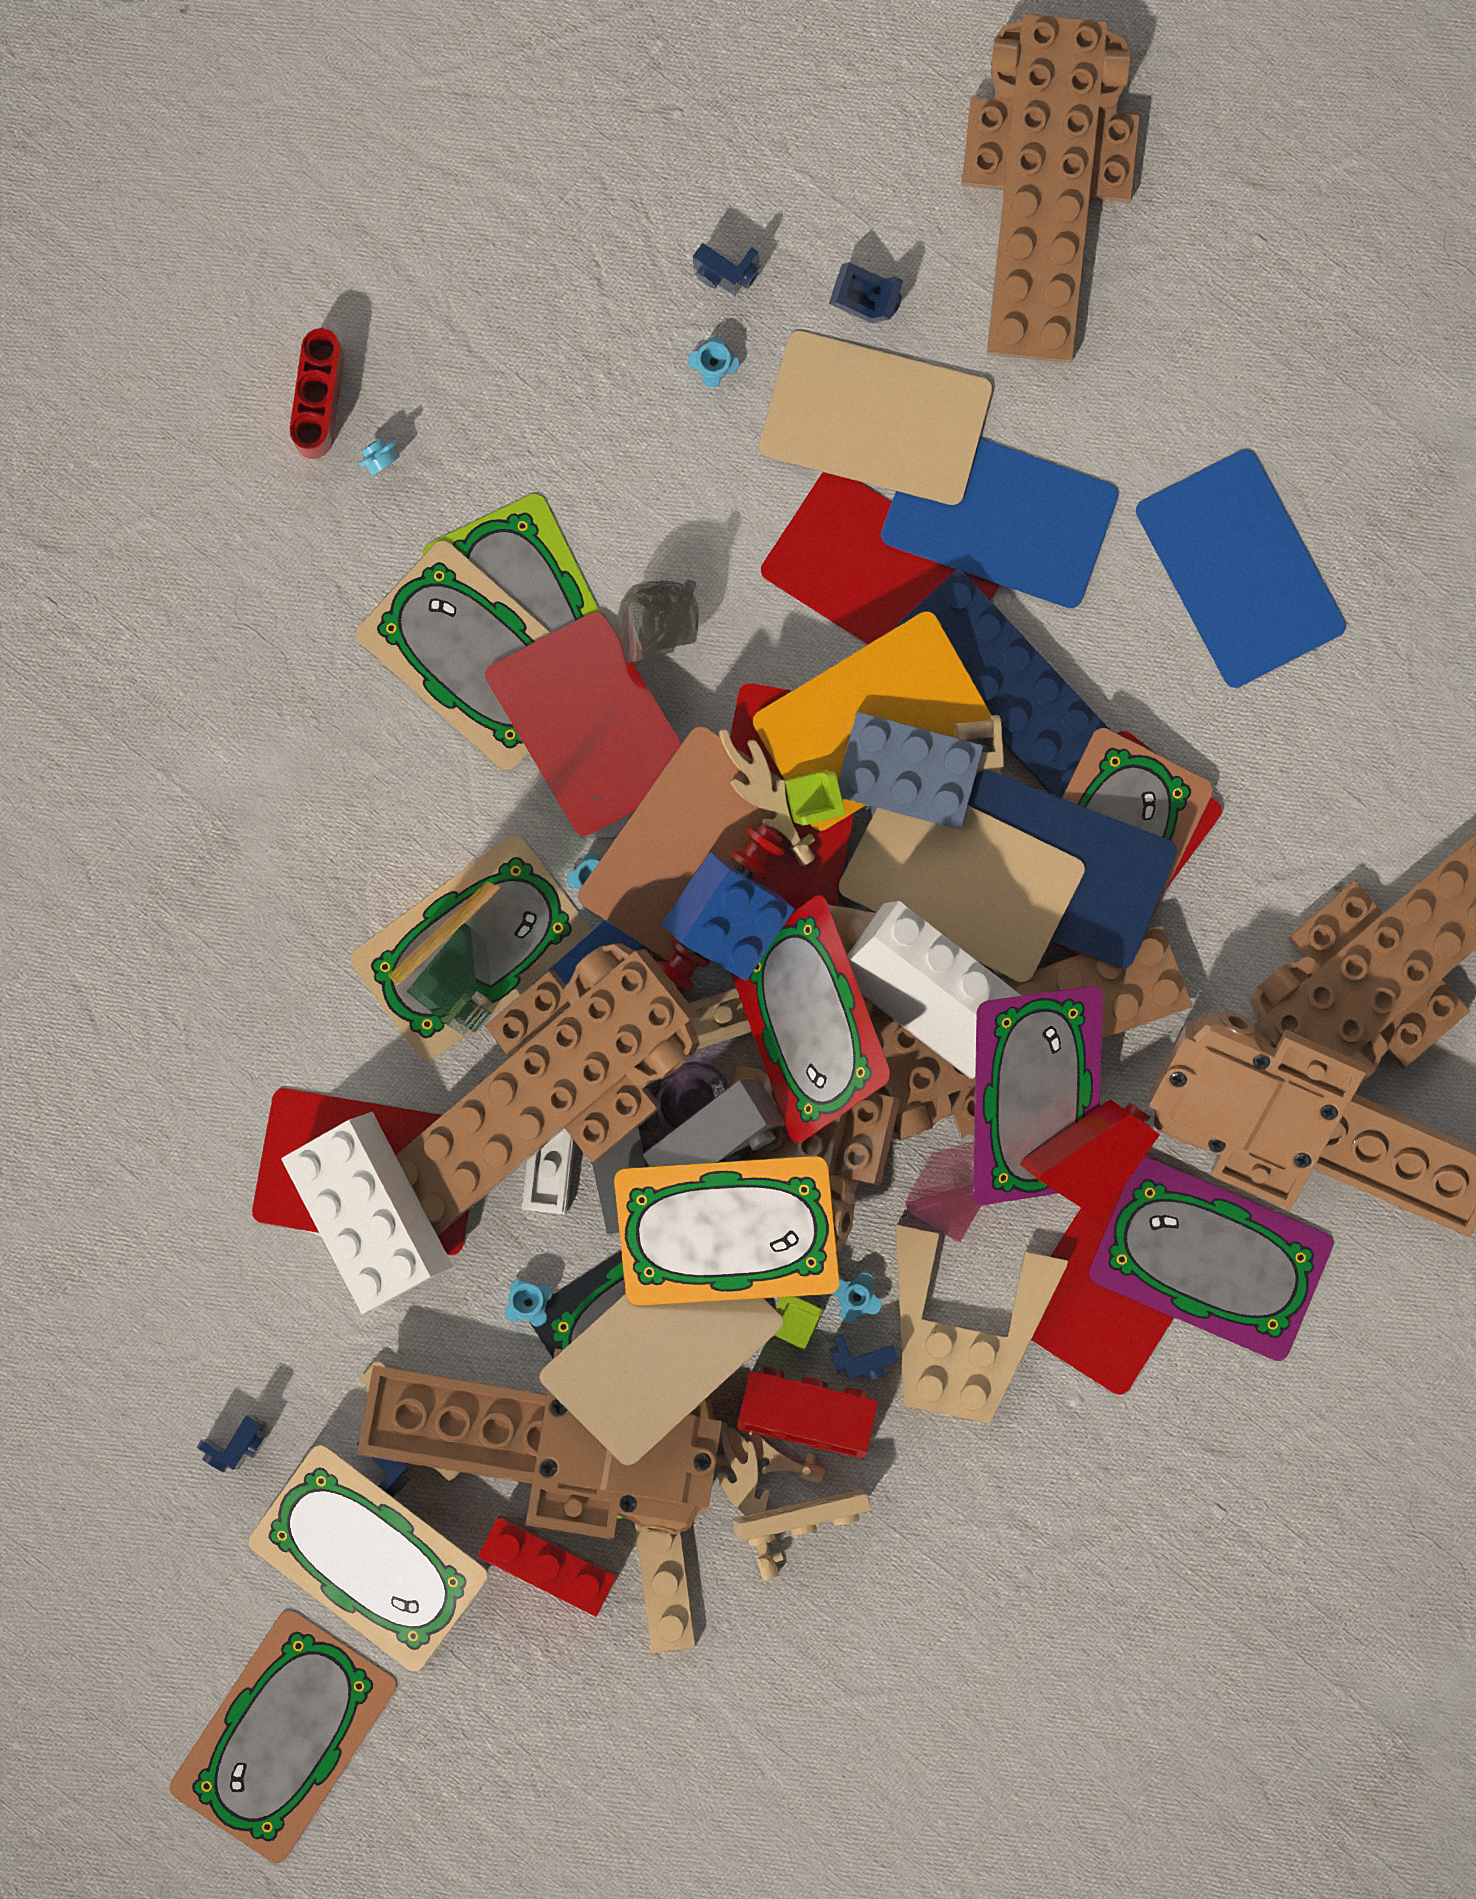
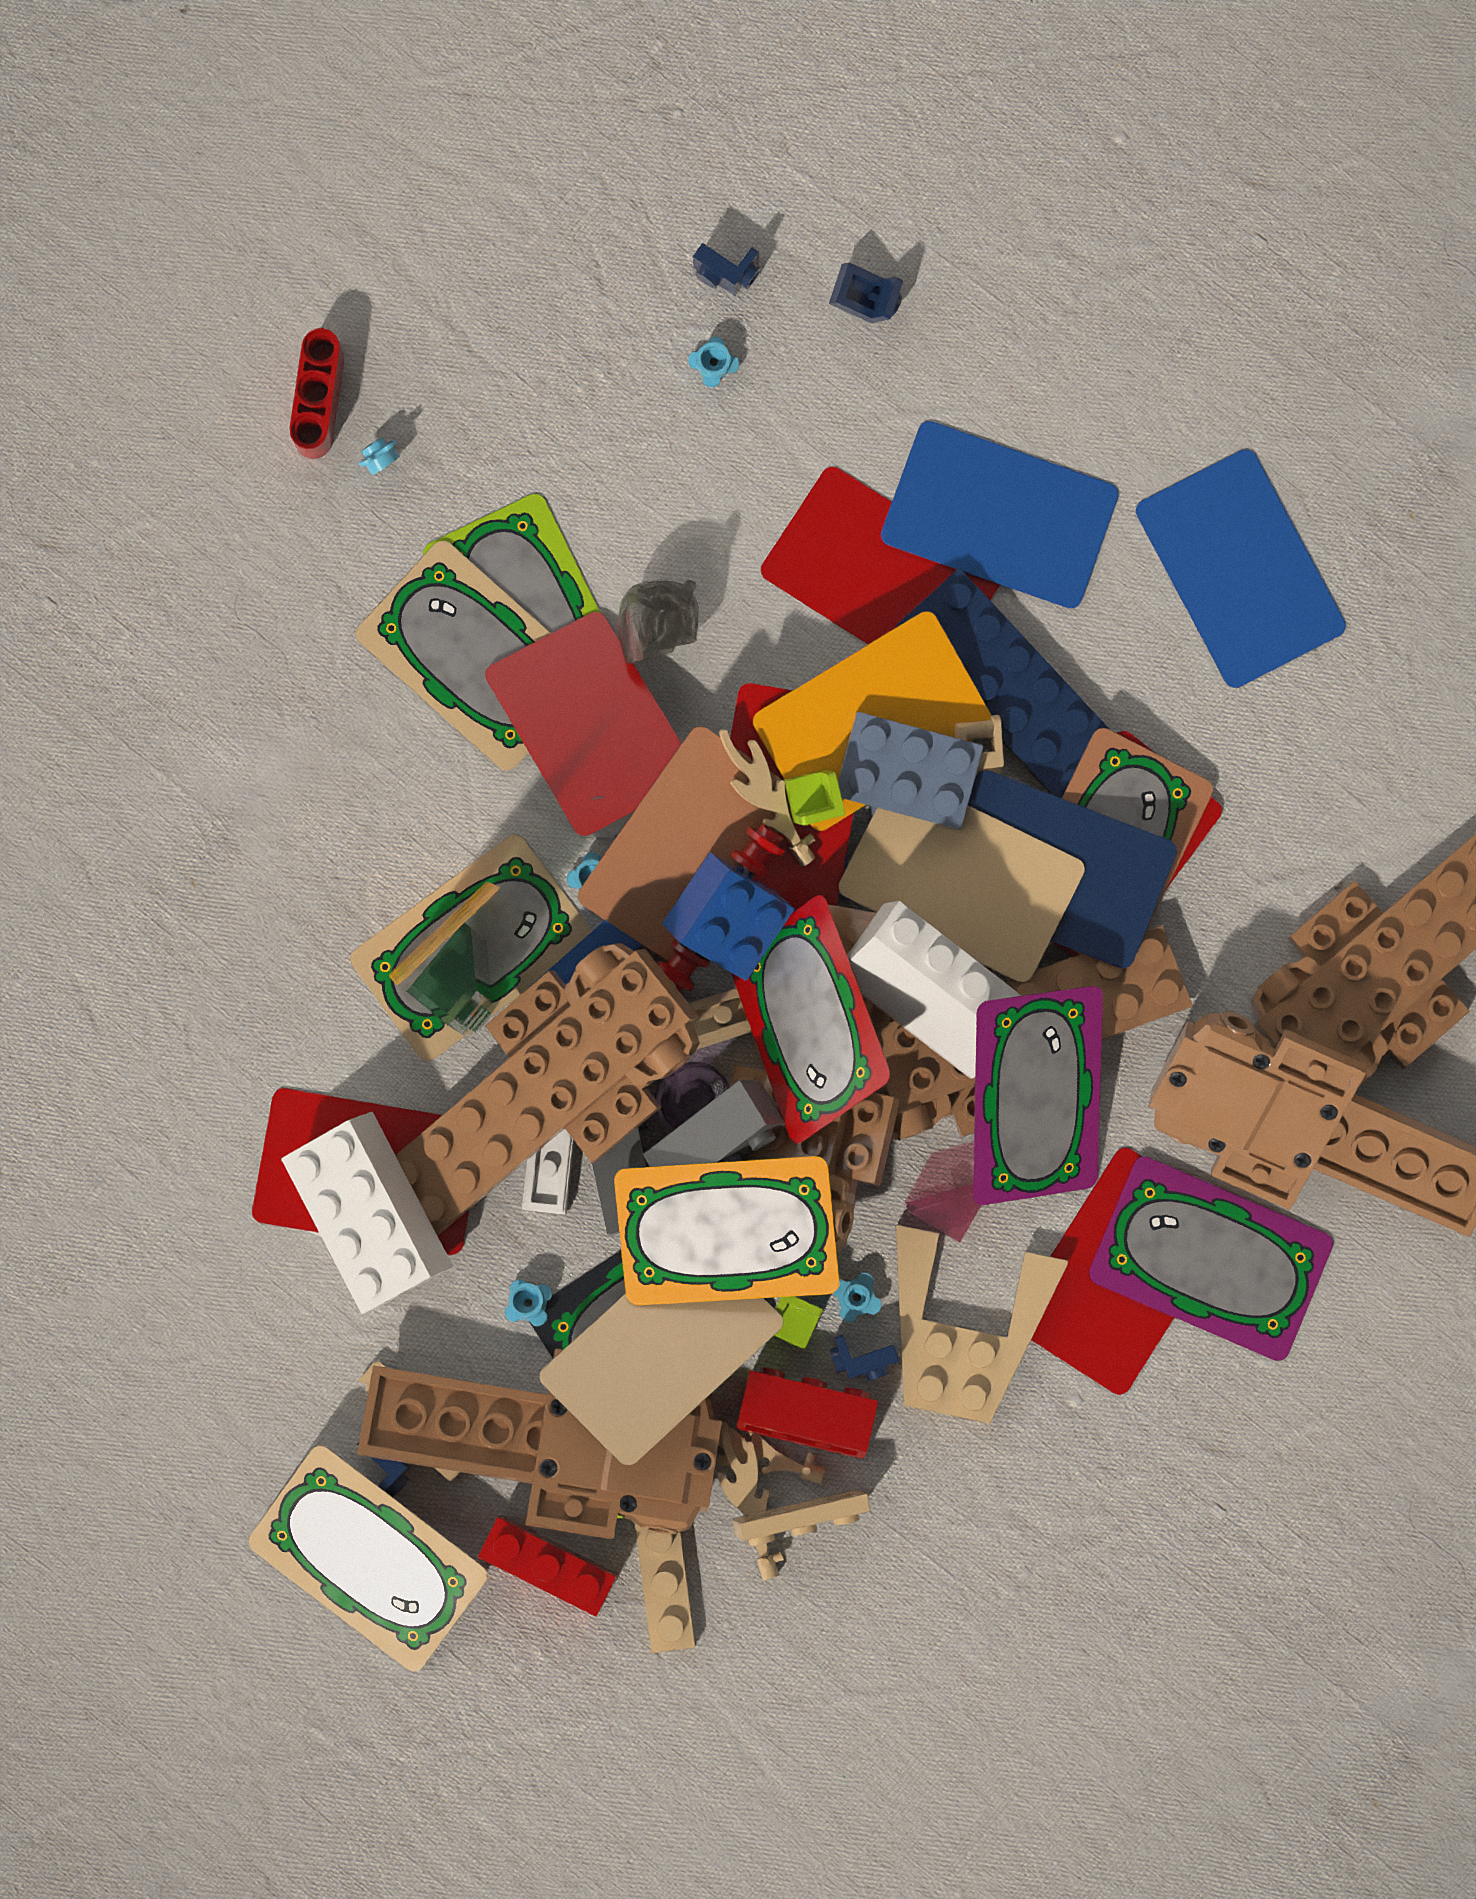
(245, 1442): dark blue bracket -> none
(282, 1736): sticker -> none
(875, 417): tan sticker -> none
(1051, 148): medium nougat piece -> none
(1094, 1156): red slope -> none

